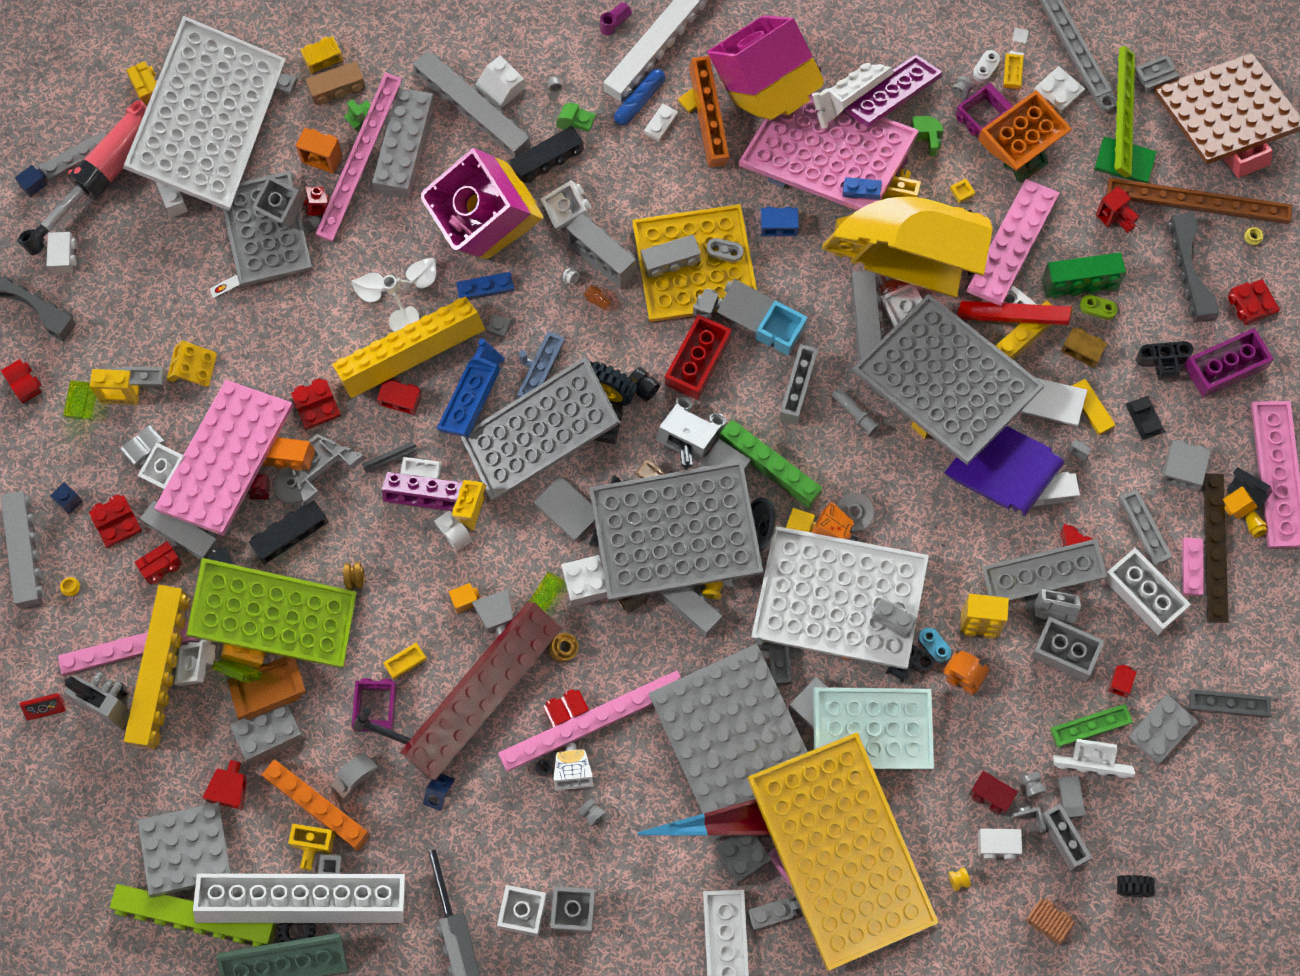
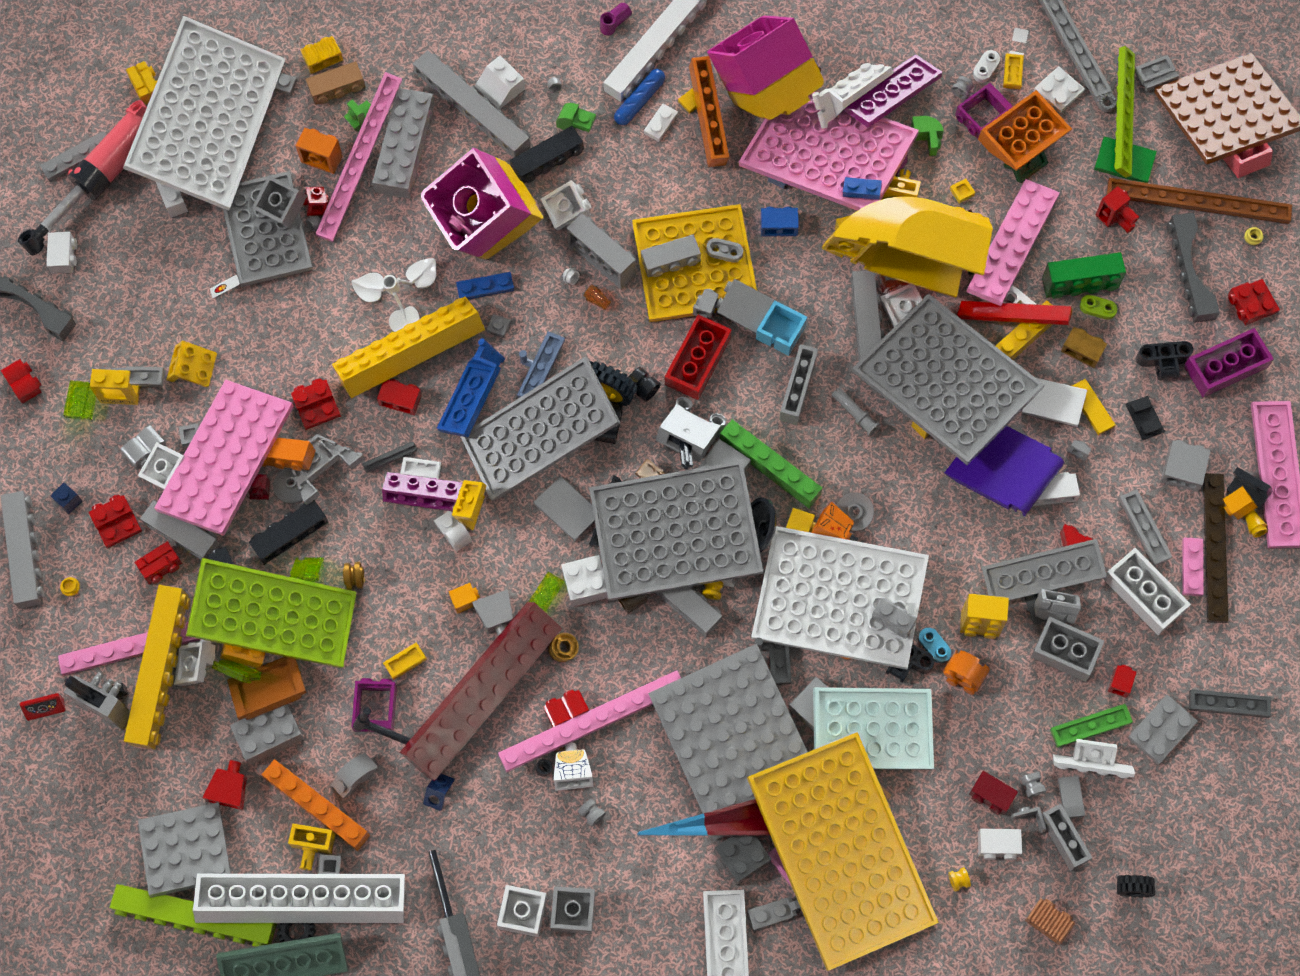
(31, 180): dark blue brick -> none
(187, 434): none -> light grey plate
(307, 569): none -> clear neon green plate

